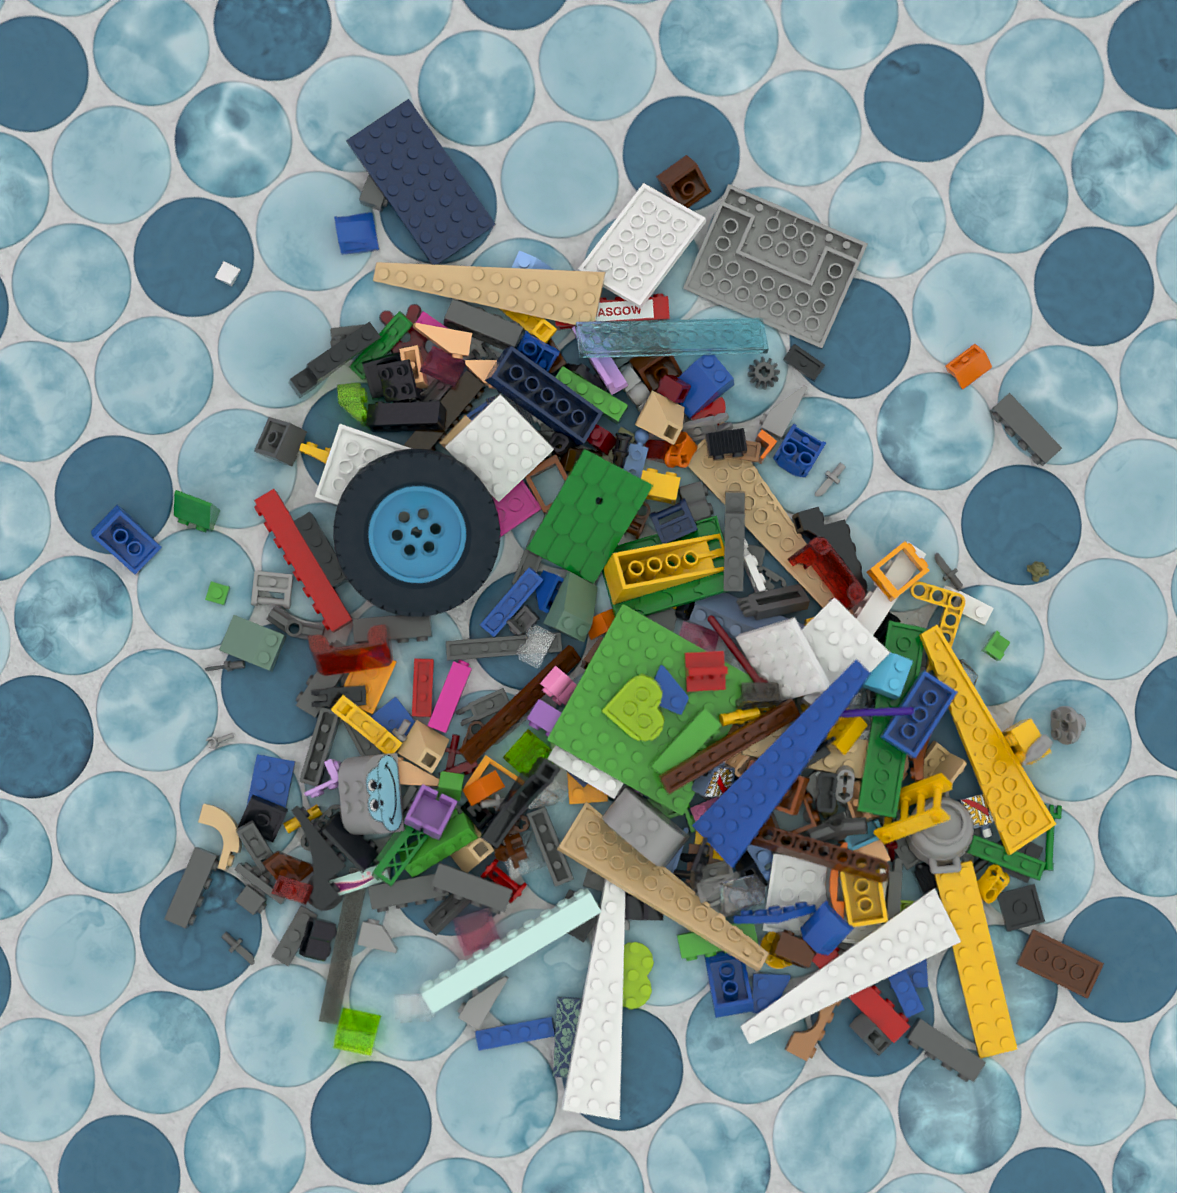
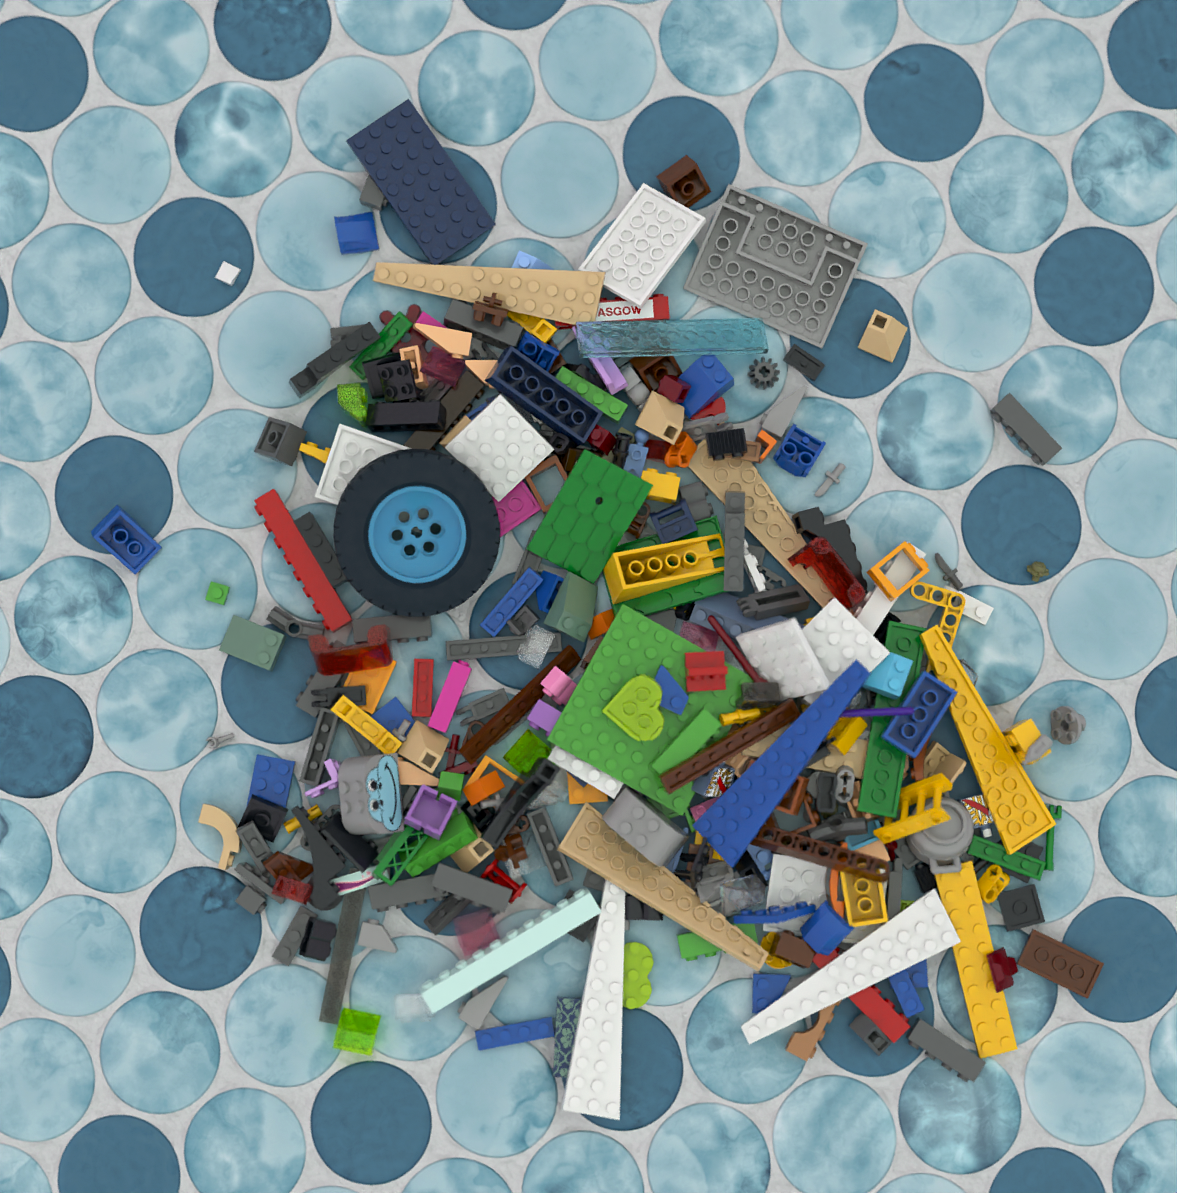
(191, 887): dark grey brick -> none
(195, 511): green slope -> none
(228, 665): dark grey piece -> none
(235, 945): dark grey piece -> none
(272, 583): light grey plate -> none
(481, 309): none -> reddish brown hips
(728, 985): blue slope -> none
(882, 336): none -> tan slope
(969, 366): orange panel -> none
(996, 646): bright green panel -> none
(1002, 969): none -> dark red piece

